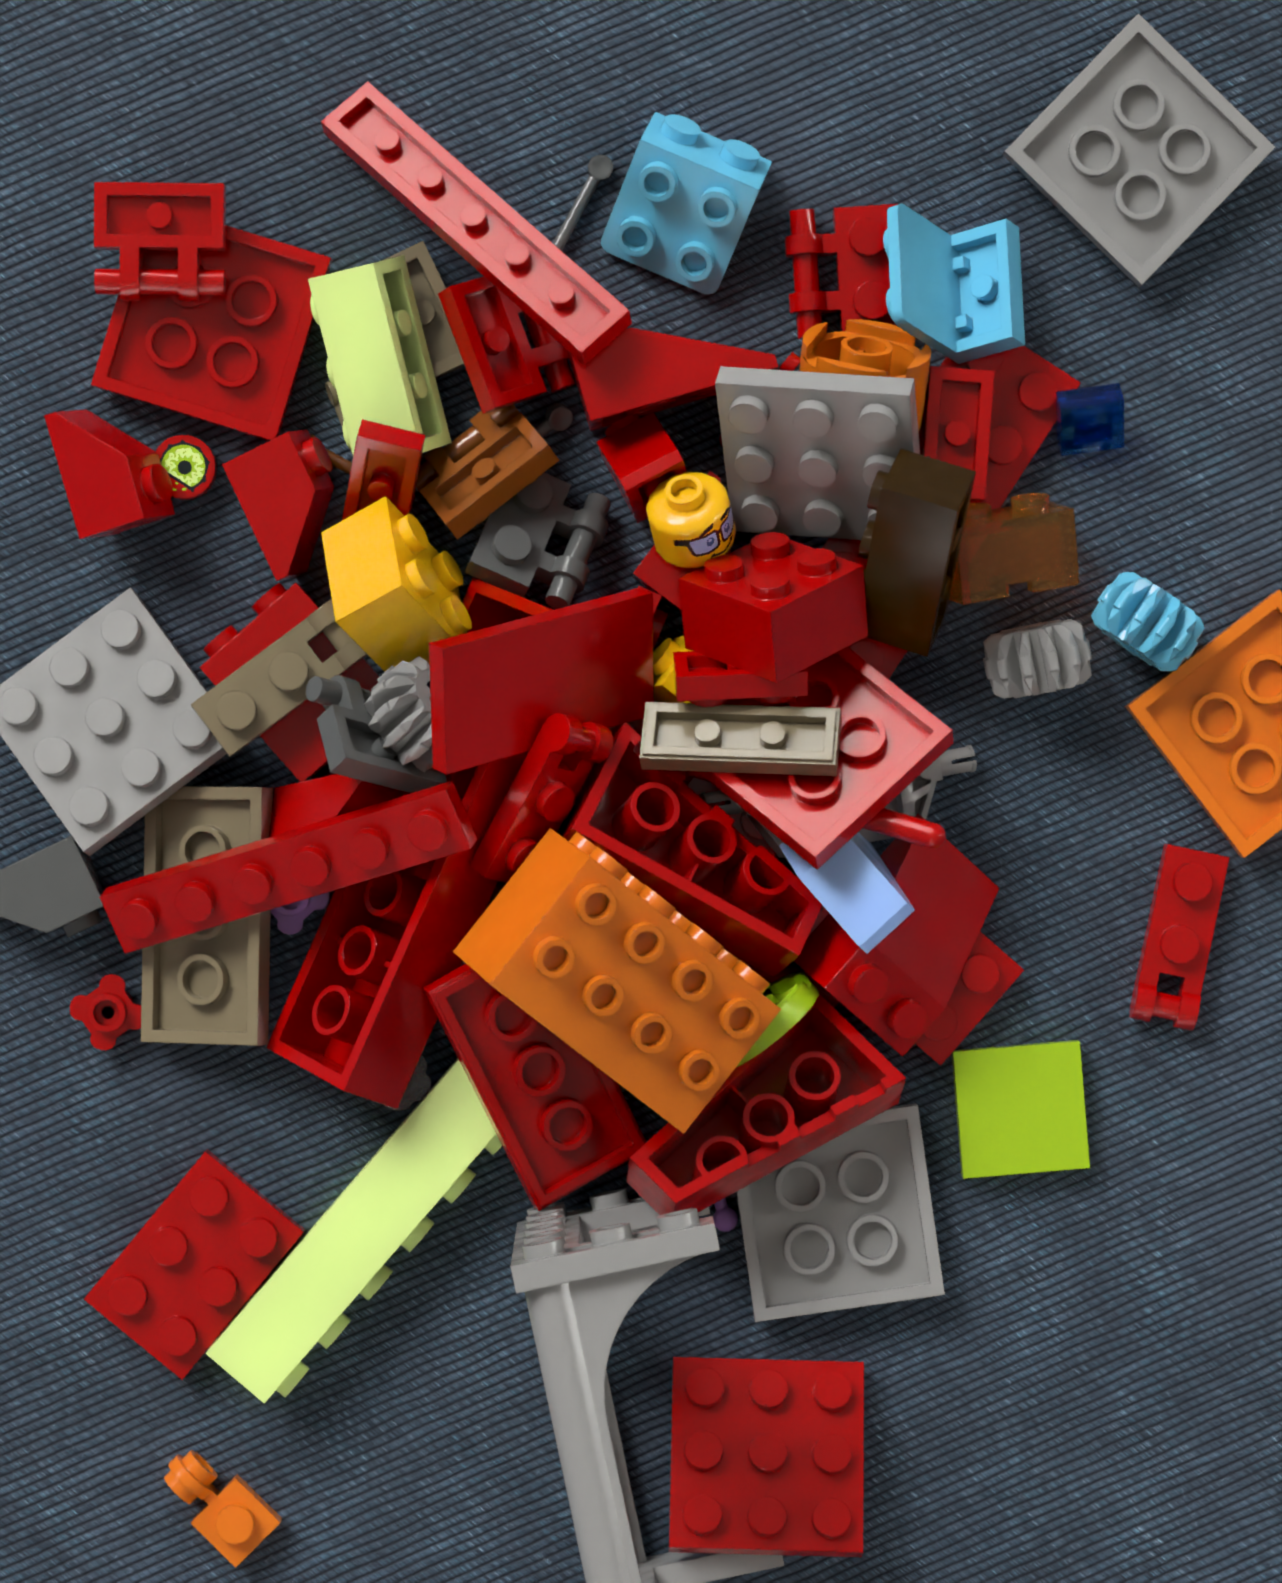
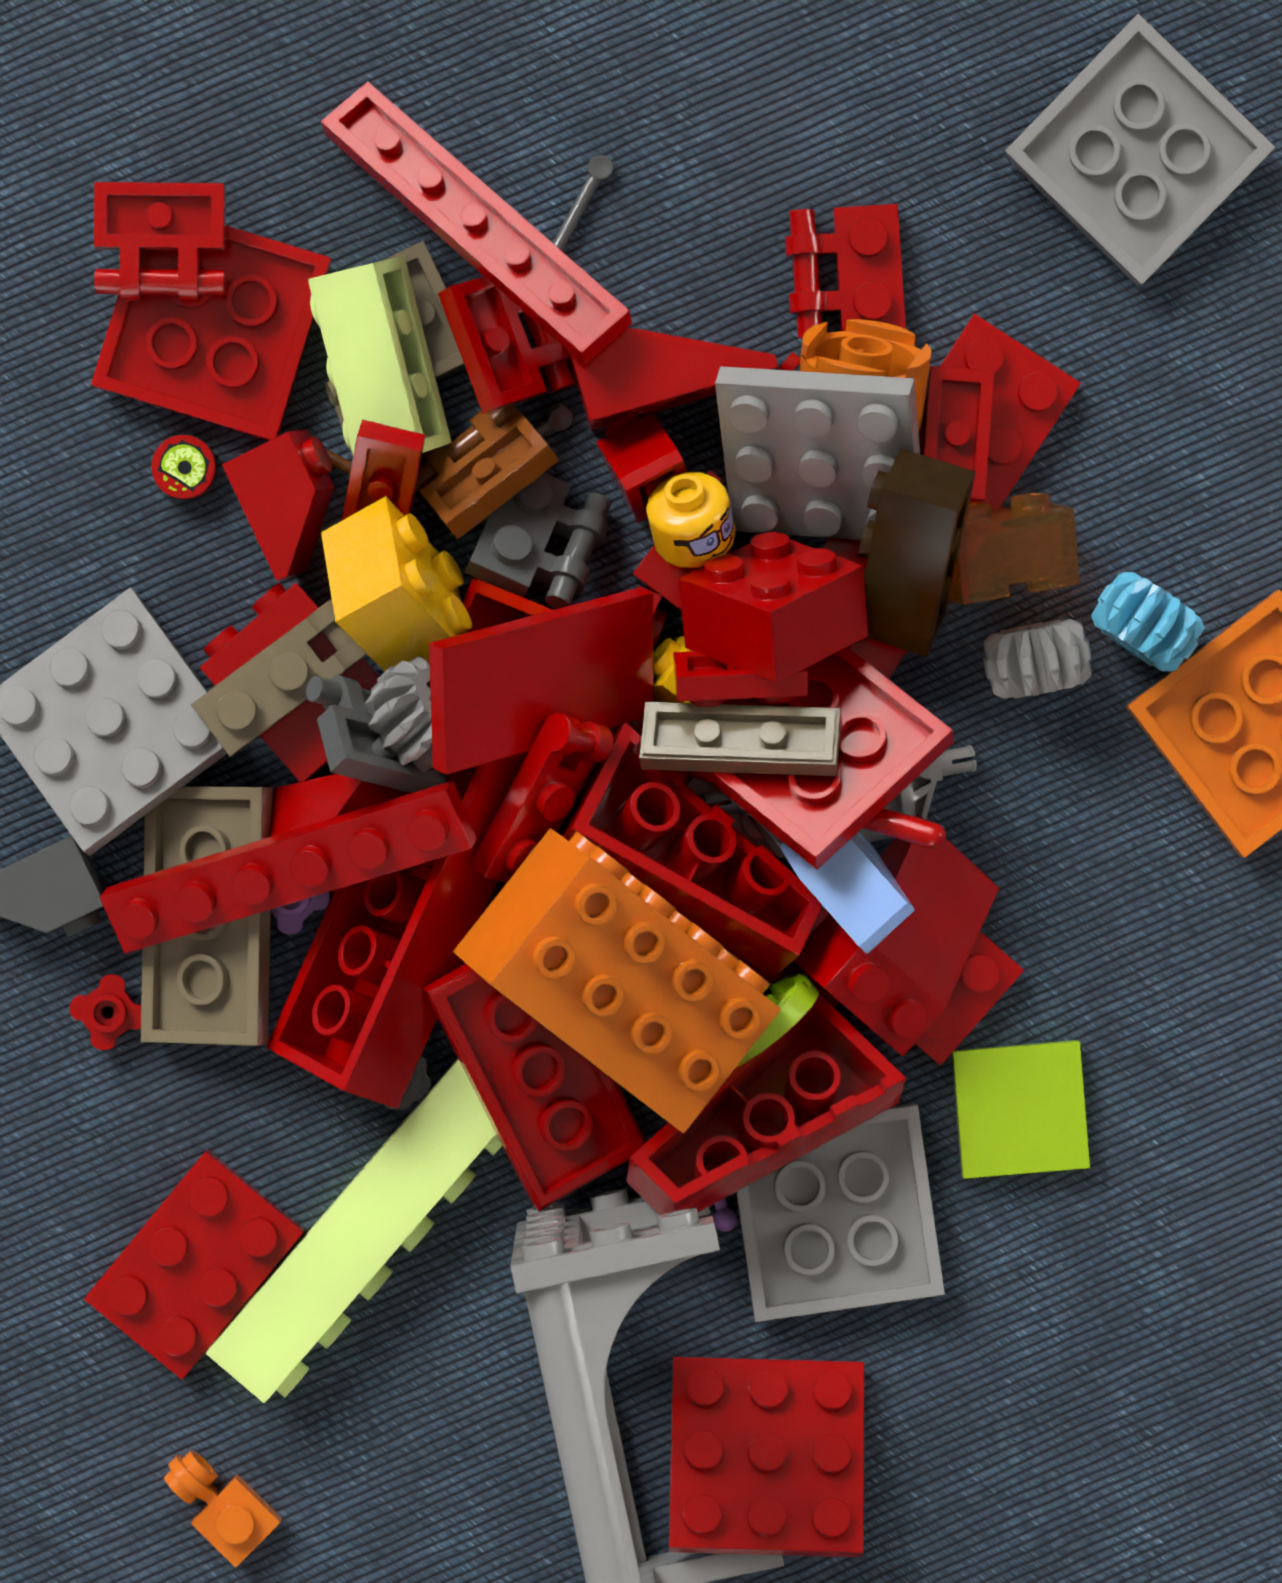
(107, 475): red slope -> none
(684, 202): medium azure bracket -> none
(956, 288): medium azure bracket -> none
(1090, 419): clear blue plate -> none
(1179, 934): red plate -> none

